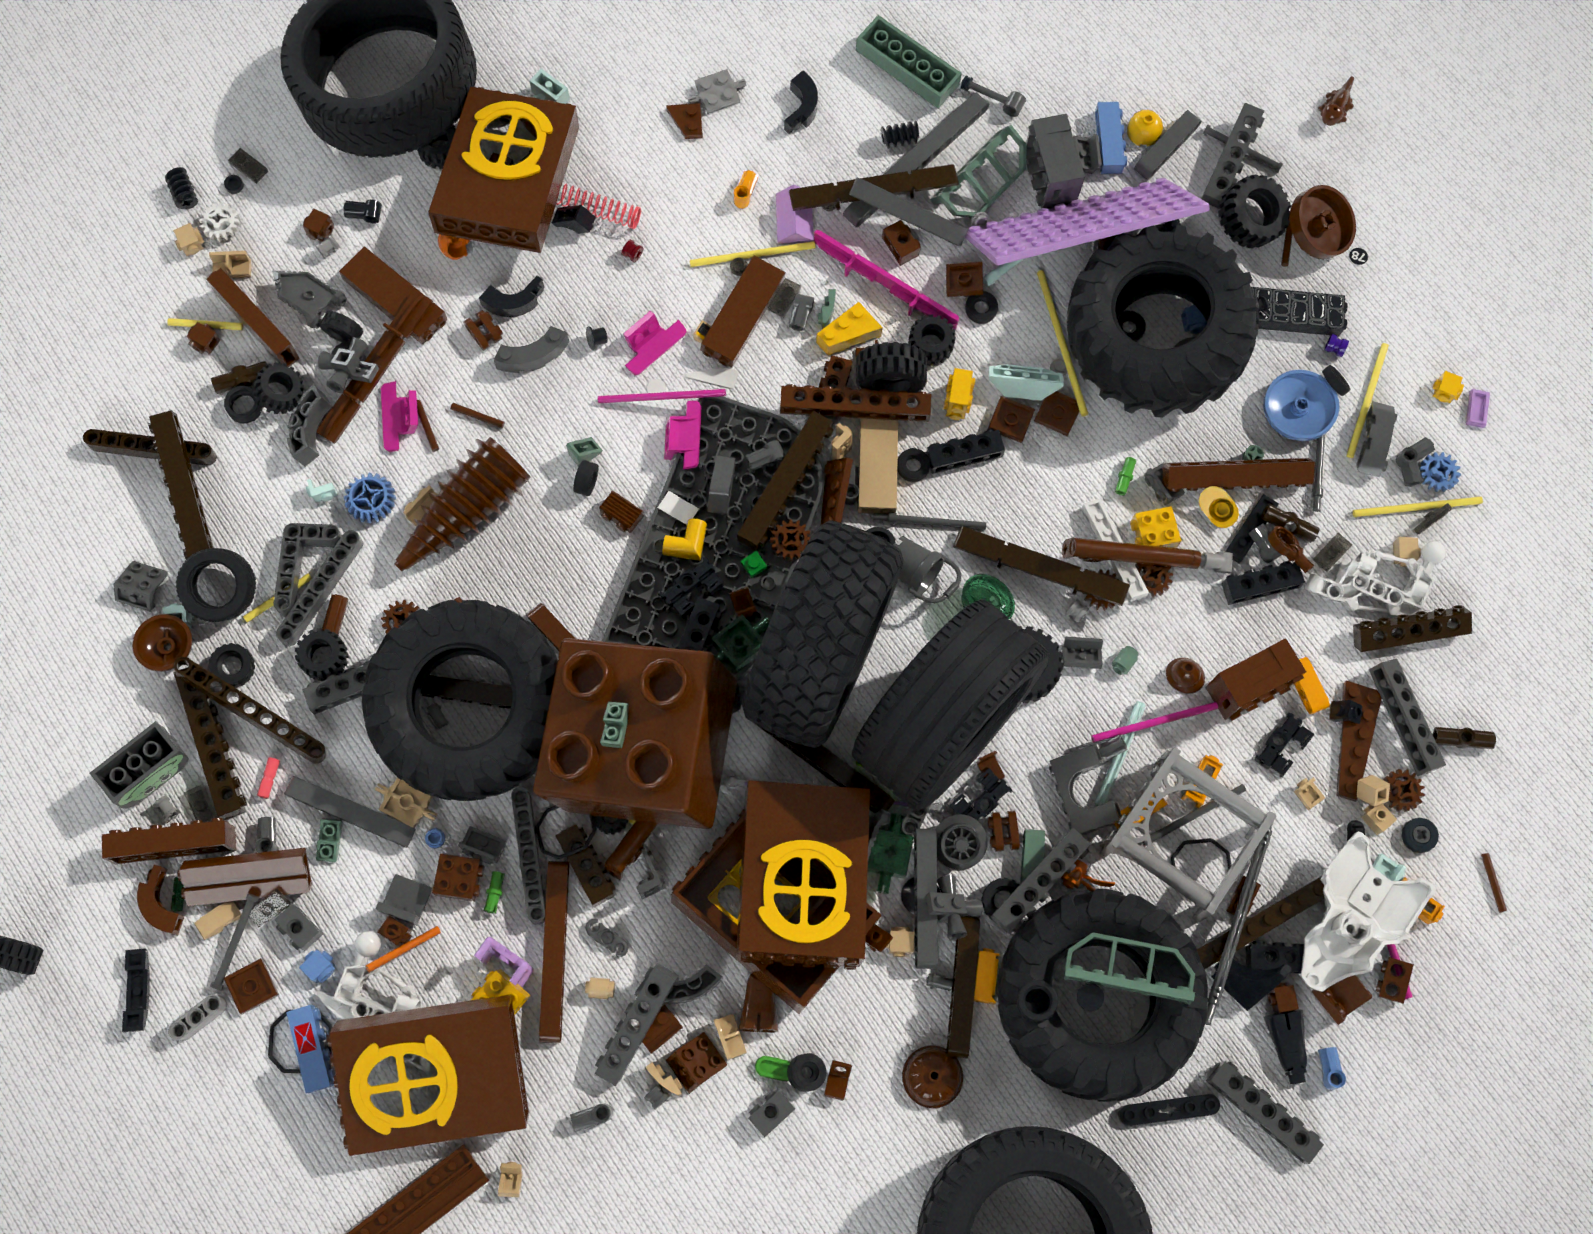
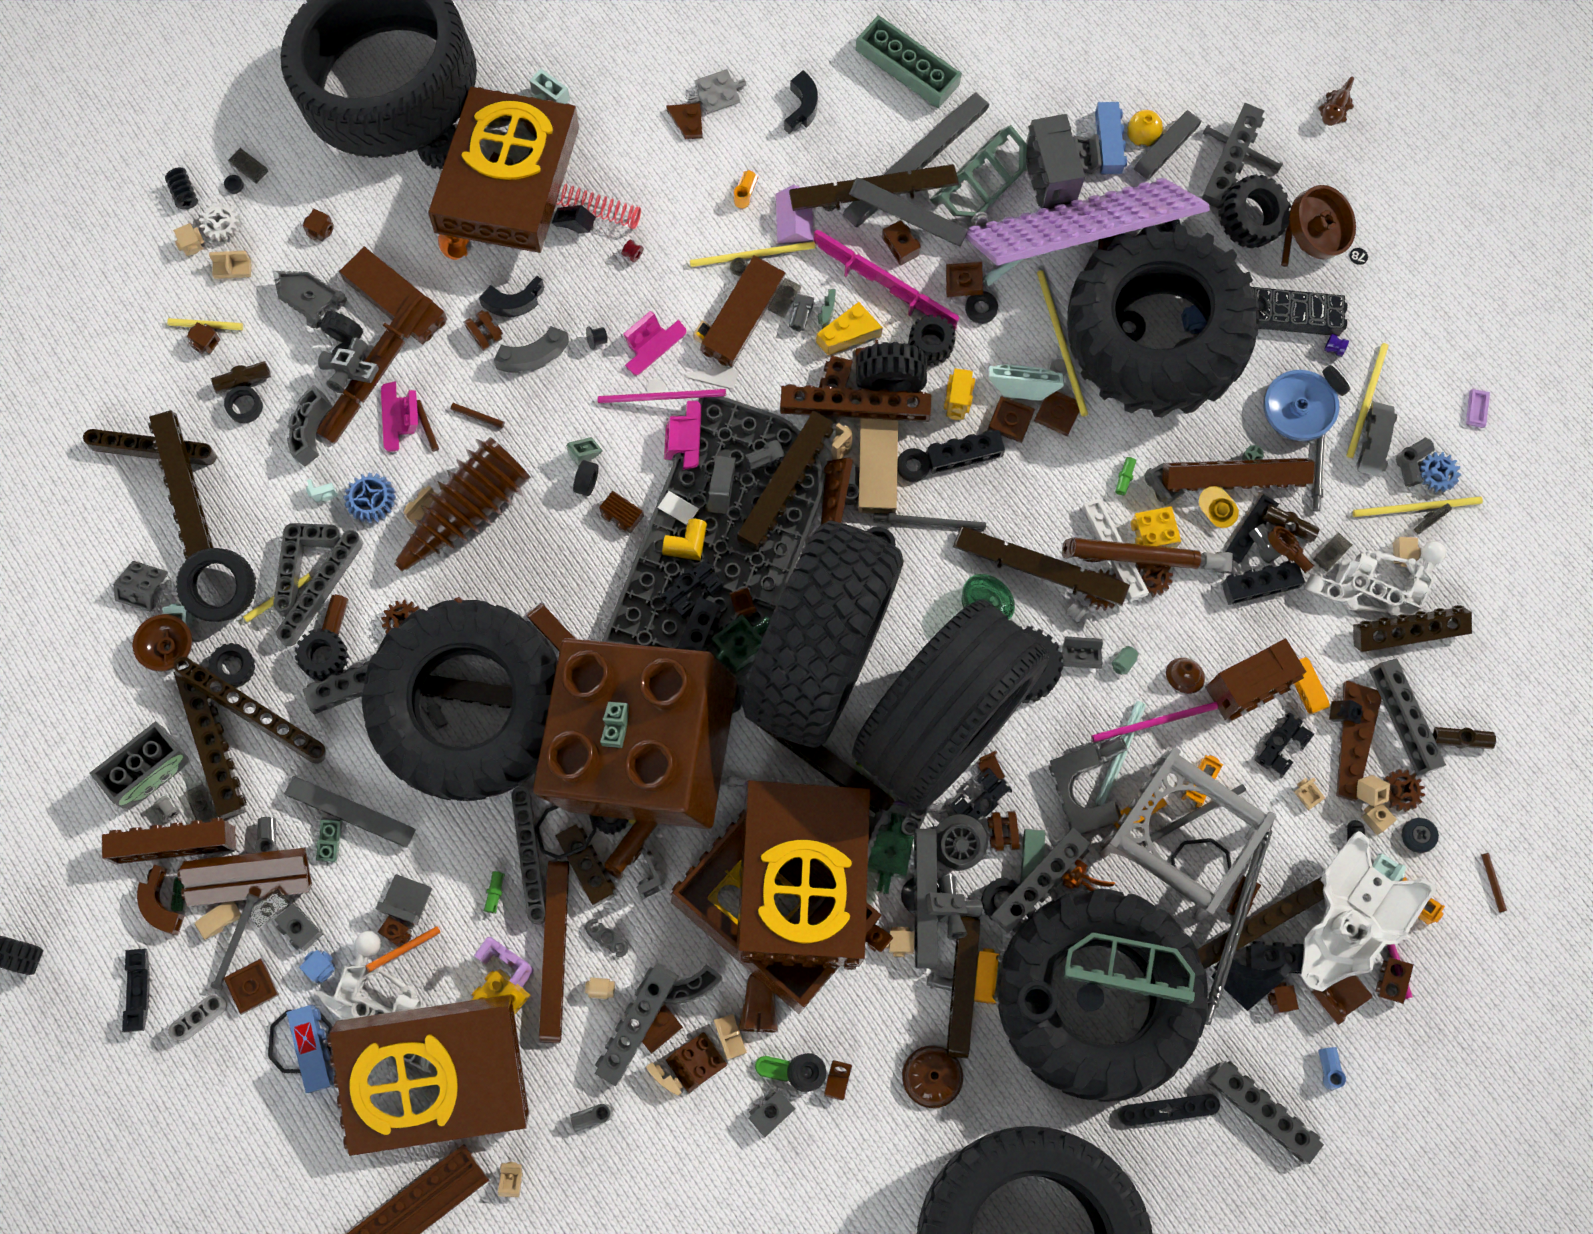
(252, 318): reddish brown brick -> none
(269, 774): coral piece -> none
(284, 376): black tyre -> none
(327, 246): light grey bush -> none
(367, 211): black piece -> none
(405, 803): tan plate -> none
(435, 838): medium blue plate -> none
(458, 877): reddish brown brick -> none
(483, 845): dark grey bracket -> none
(657, 1096): dark grey wheel -> none
(753, 564): green plate -> none
(785, 533): reddish brown gear -> none
(900, 134): black piece -> none
(922, 568): dark grey piece -> none
(1012, 104): dark grey piece -> none
(1289, 1041): black piece -> none
(1448, 387): yellow brick -> none

